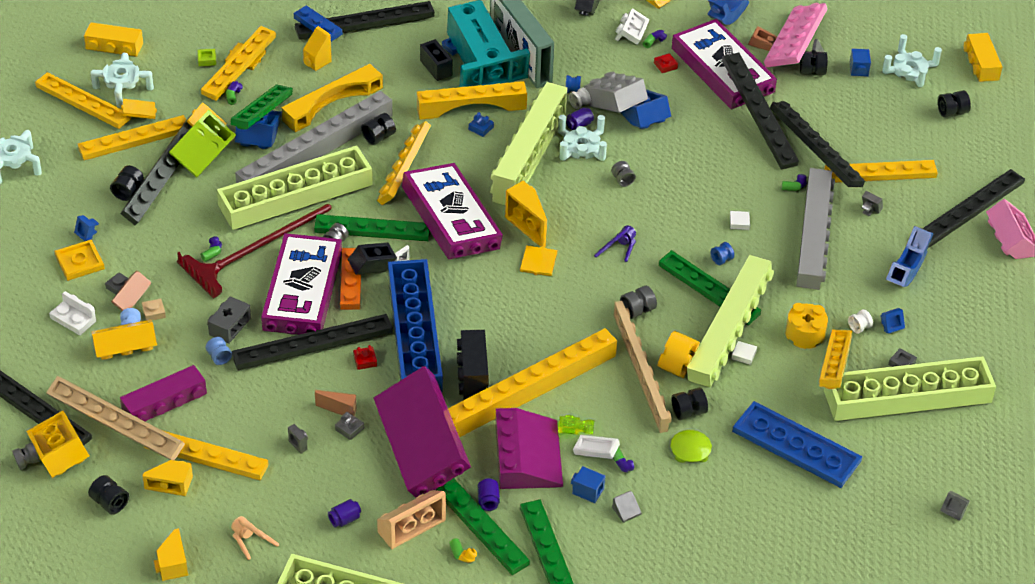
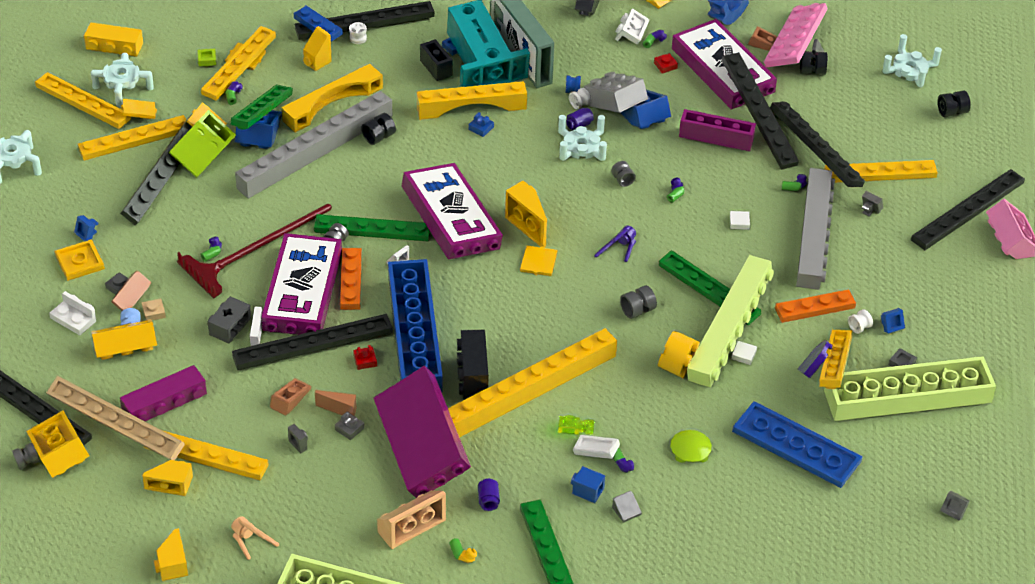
(108, 494): black wheel -> none
(126, 183): black wheel -> none
(218, 350): medium blue wheel -> none
(256, 328): none -> white tile
(289, 396): none -> nougat slope
(294, 187): yellowish green brick -> none
(344, 513): dark purple brick -> none
(357, 33): none -> white wheel
(371, 258): black brick -> none
(402, 165): yellow plate -> none
(484, 527): green plate -> none
(527, 450): magenta slope -> none
(530, 141): yellowish green brick -> none
(643, 371): tan plate -> none
(677, 190): none -> bright green arm
(691, 402): black wheel -> none
(717, 130): none -> magenta brick
(722, 253): blue wheel -> none
(806, 325): yellow brick -> none
(815, 306): none -> orange plate
(815, 359): none -> tile
(860, 62): blue brick -> none
(907, 266): arch -> none
(983, 57): yellow brick -> none

